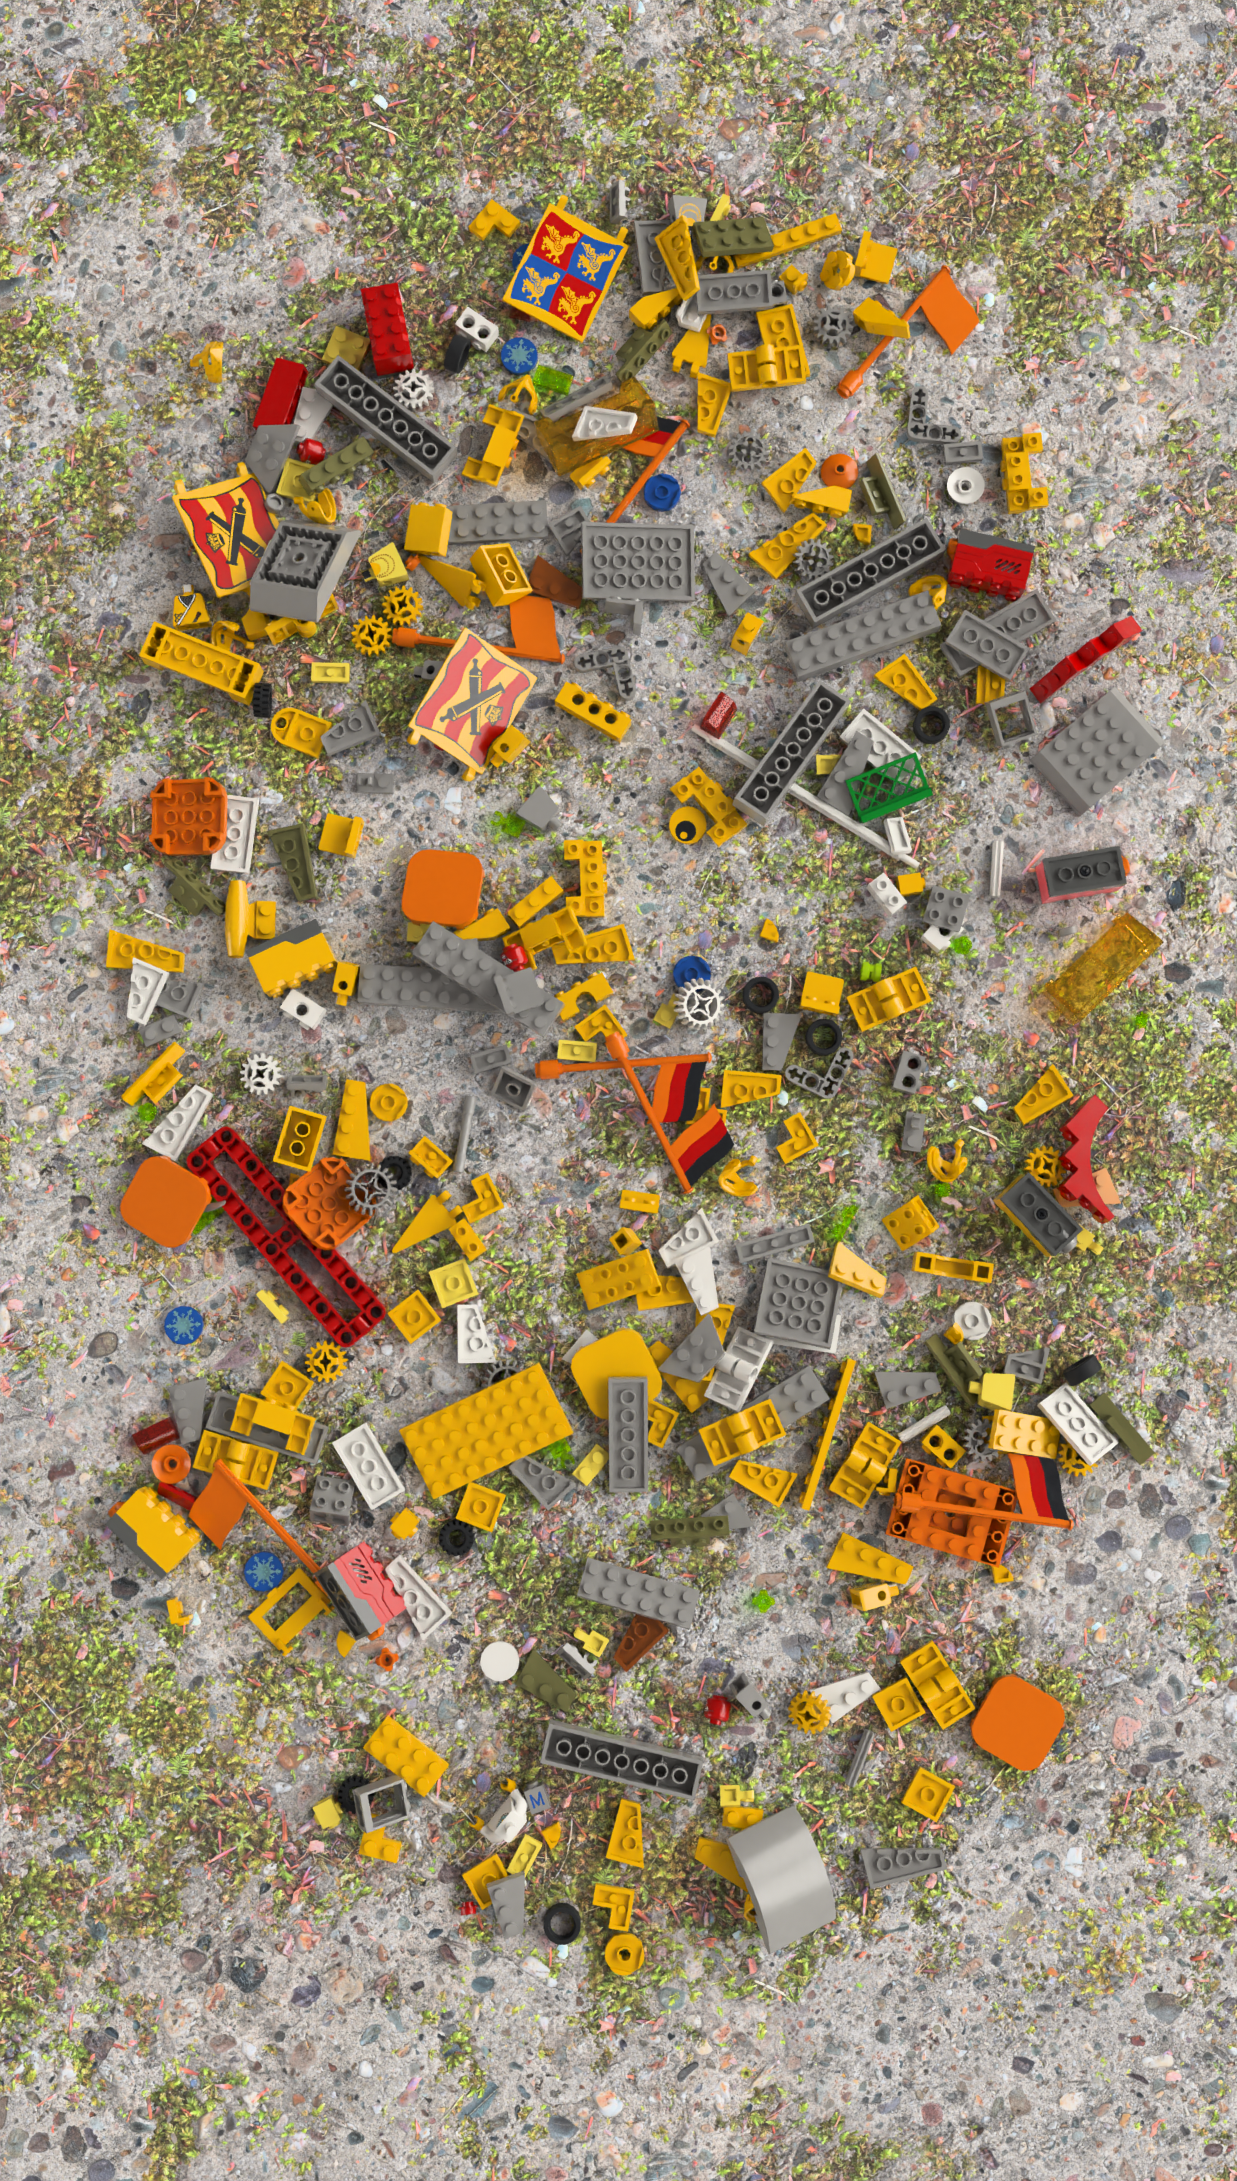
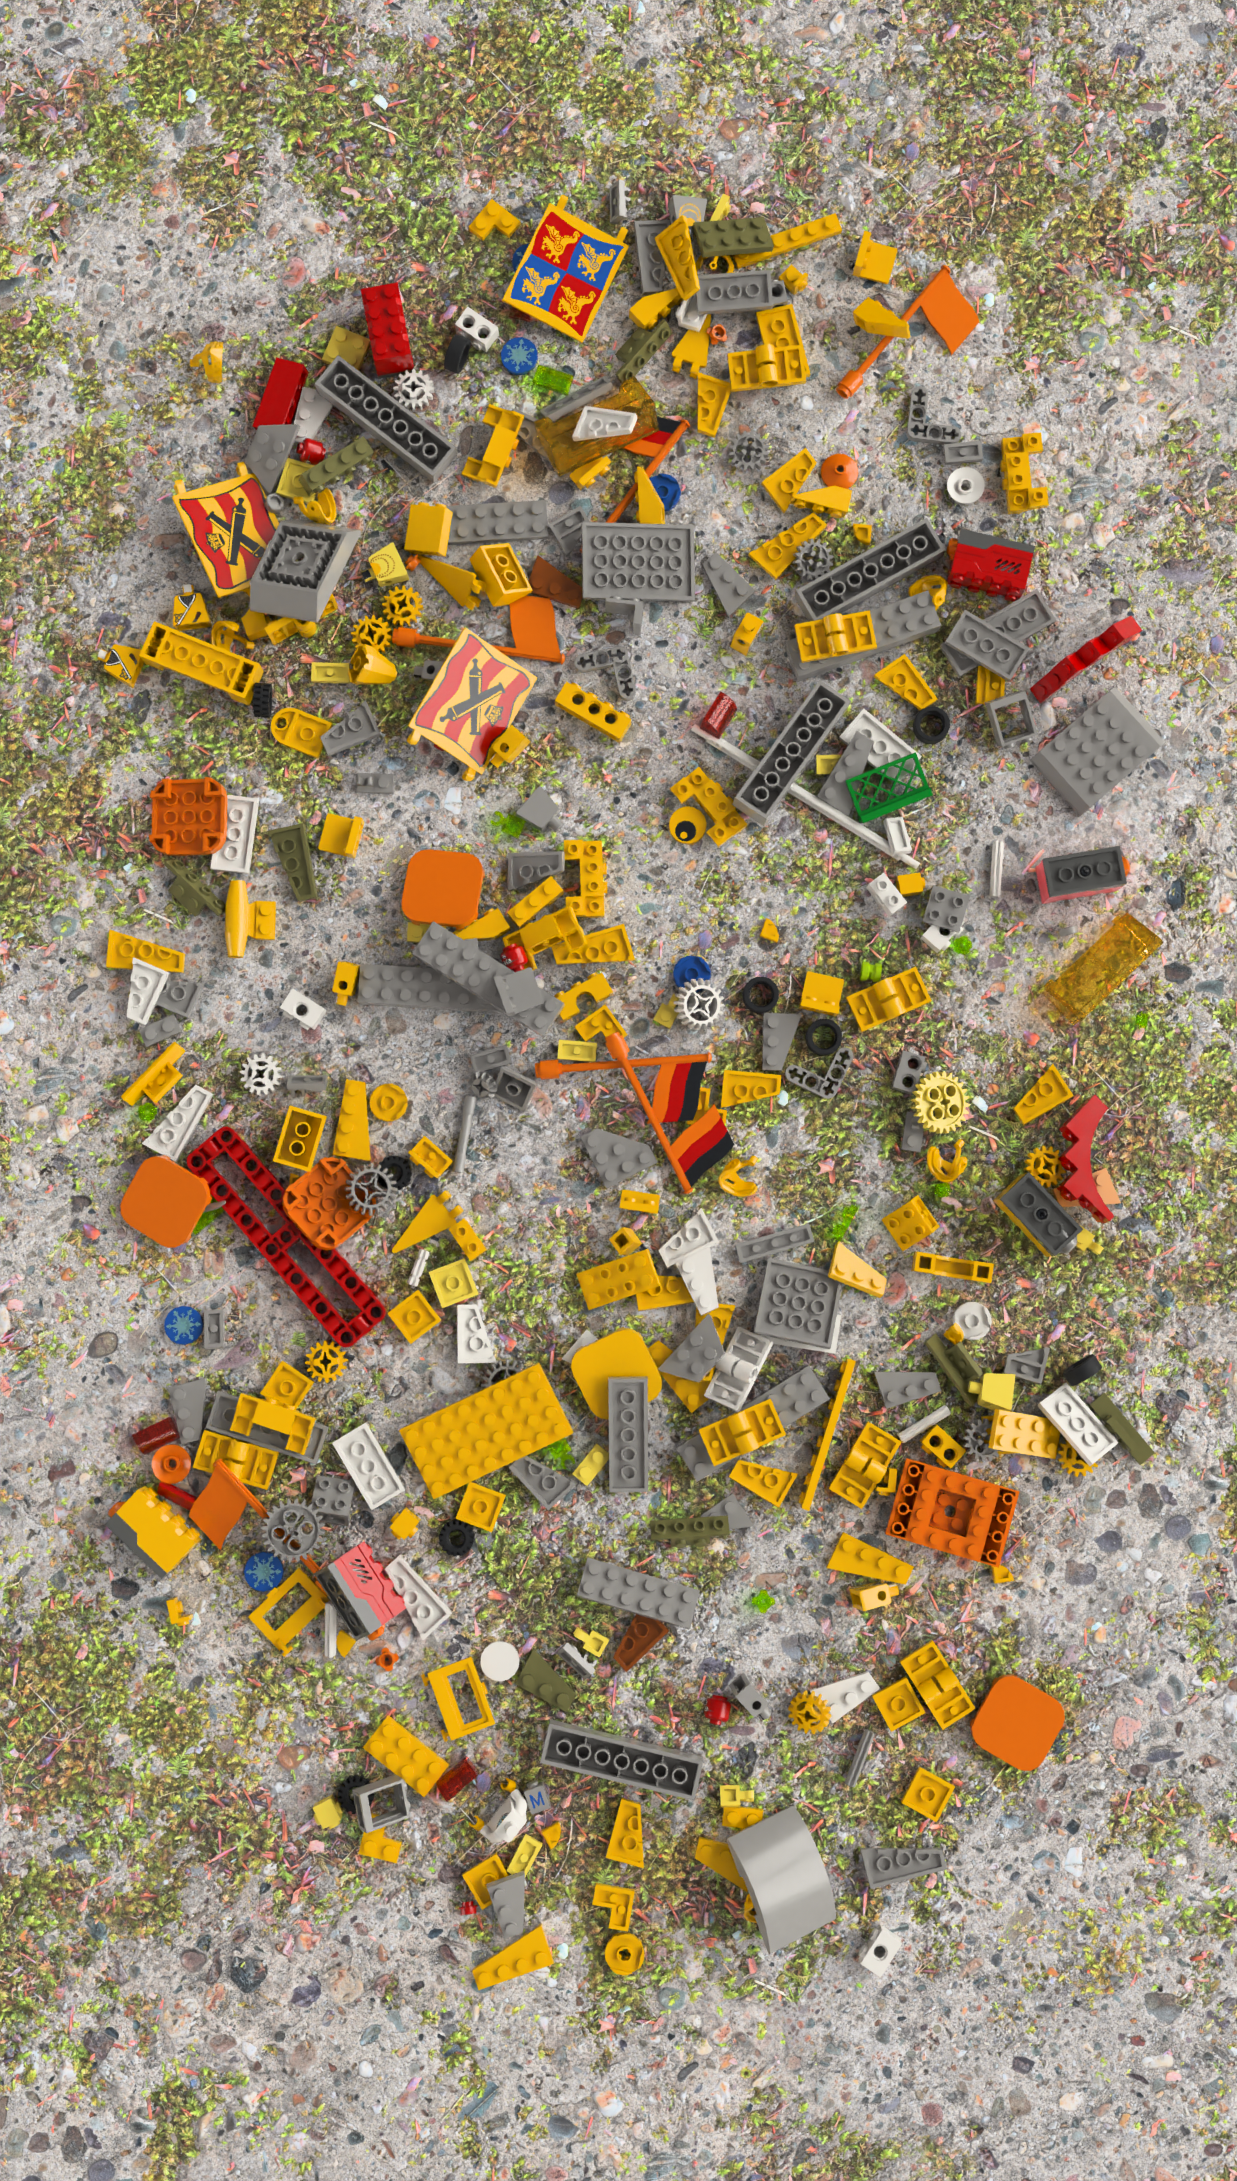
(122, 663): none -> yellow torso
(214, 1329): none -> light grey plate
(268, 1299): light yellow plate -> none
(278, 1519): none -> light grey gear
(293, 958): yellow piece -> none
(330, 1630): none -> white axle
(370, 667): none -> yellow cone
(418, 1267): none -> white axle
(447, 1702): none -> yellow piece
(457, 1778): none -> clear red brick
(487, 1082): none -> light grey gear
(487, 1201): yellow plate -> none
(519, 1958): none -> yellow wing
(525, 382): yellow helmet -> none
(531, 867): none -> light grey wing
(560, 1939): black tyre -> none
(617, 1156): none -> light grey plate
(650, 505): none -> yellow slope
(663, 1422): yellow plate -> none
(801, 1141): yellow plate -> none
(829, 271): yellow plate -> none
(834, 318): light grey gear -> none
(835, 636): none -> yellow plate
(879, 1961): none -> white brick
(880, 492): olive bracket -> none
(926, 1105): none -> light yellow gear
(1036, 1490): flag -> none

